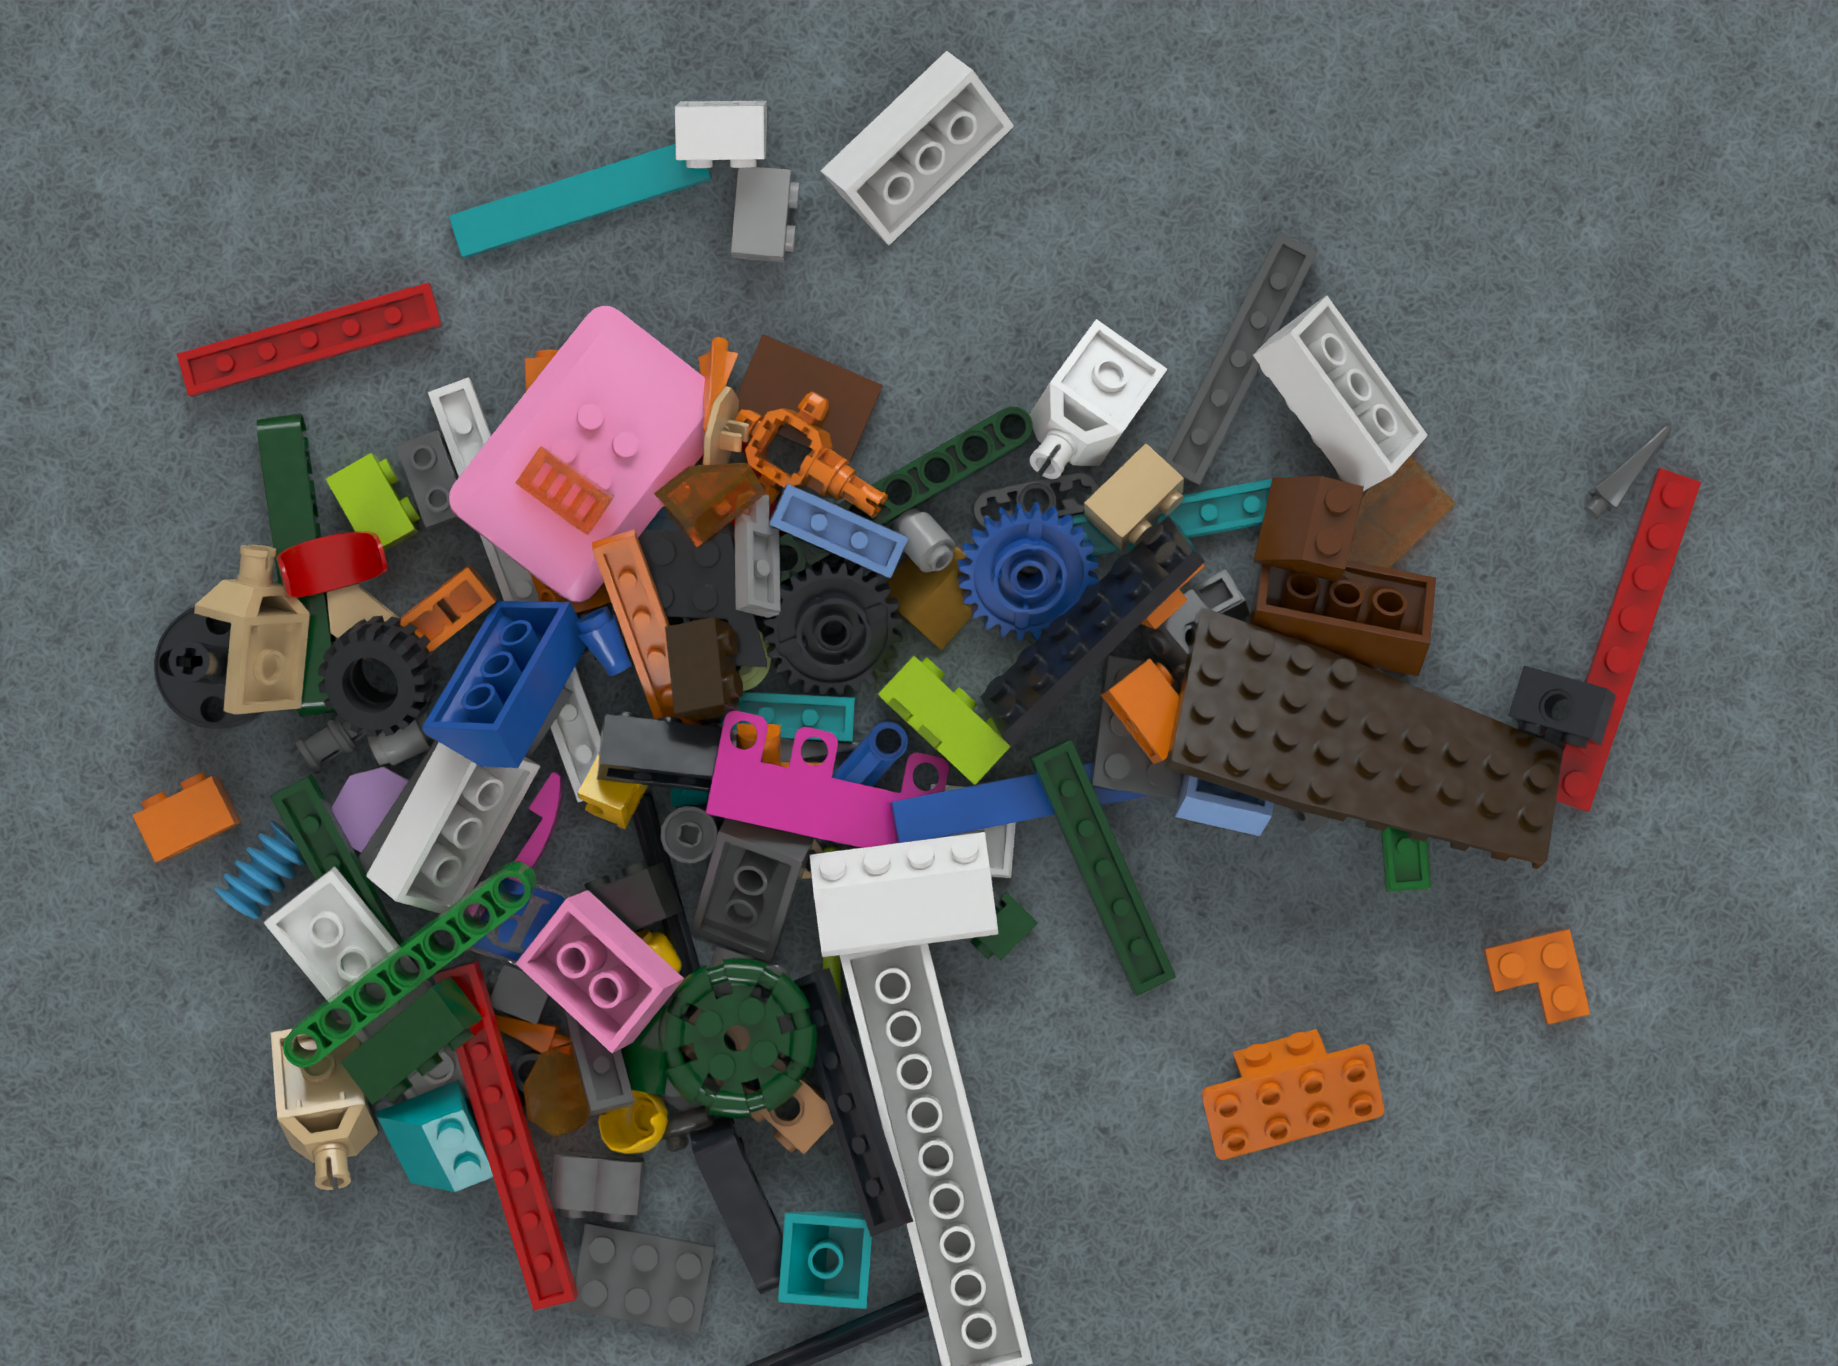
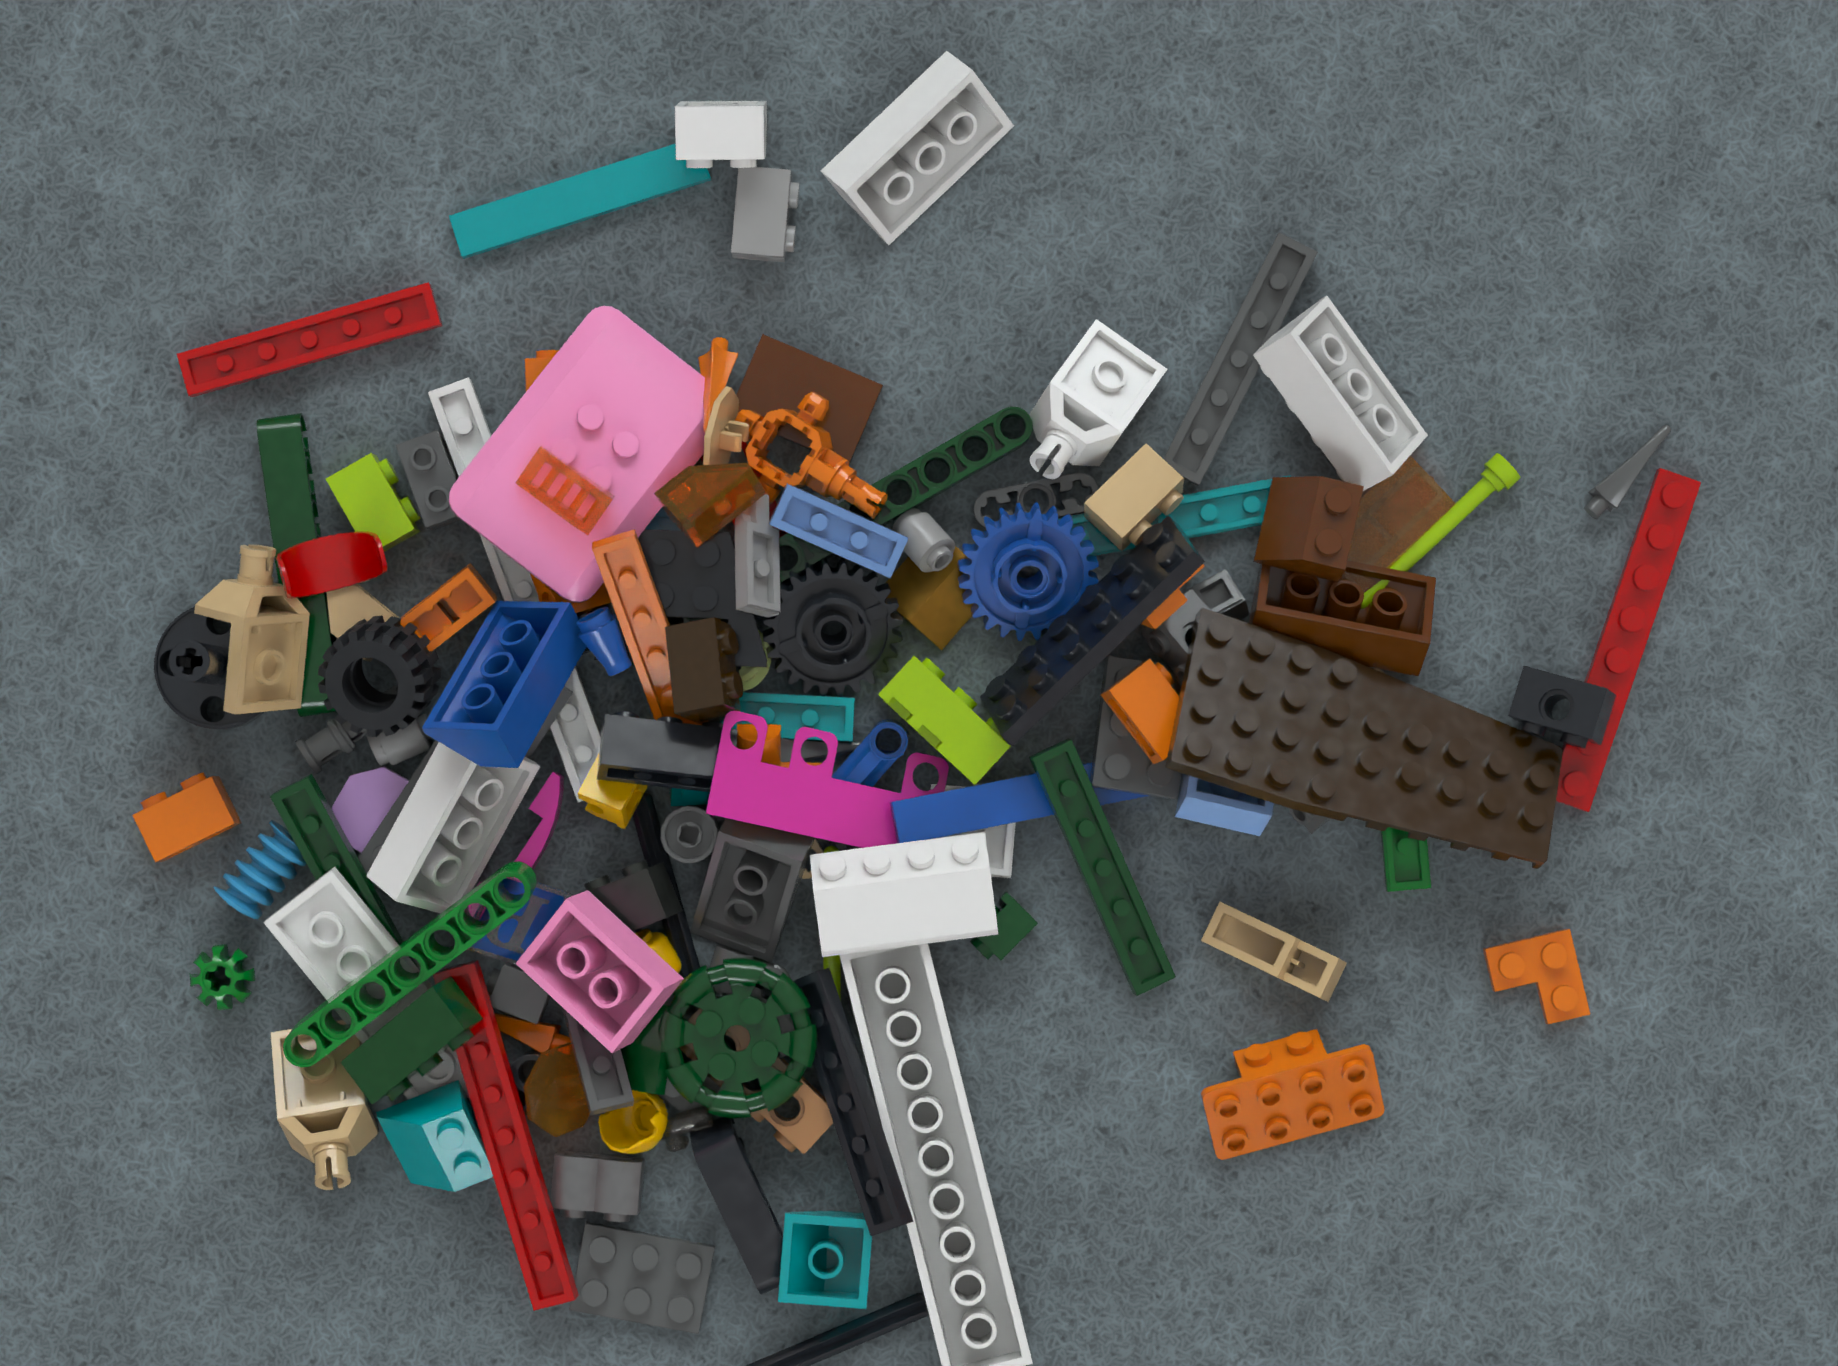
(211, 984): none -> green piece
(1274, 951): none -> tan slope
(1495, 477): none -> lime piece

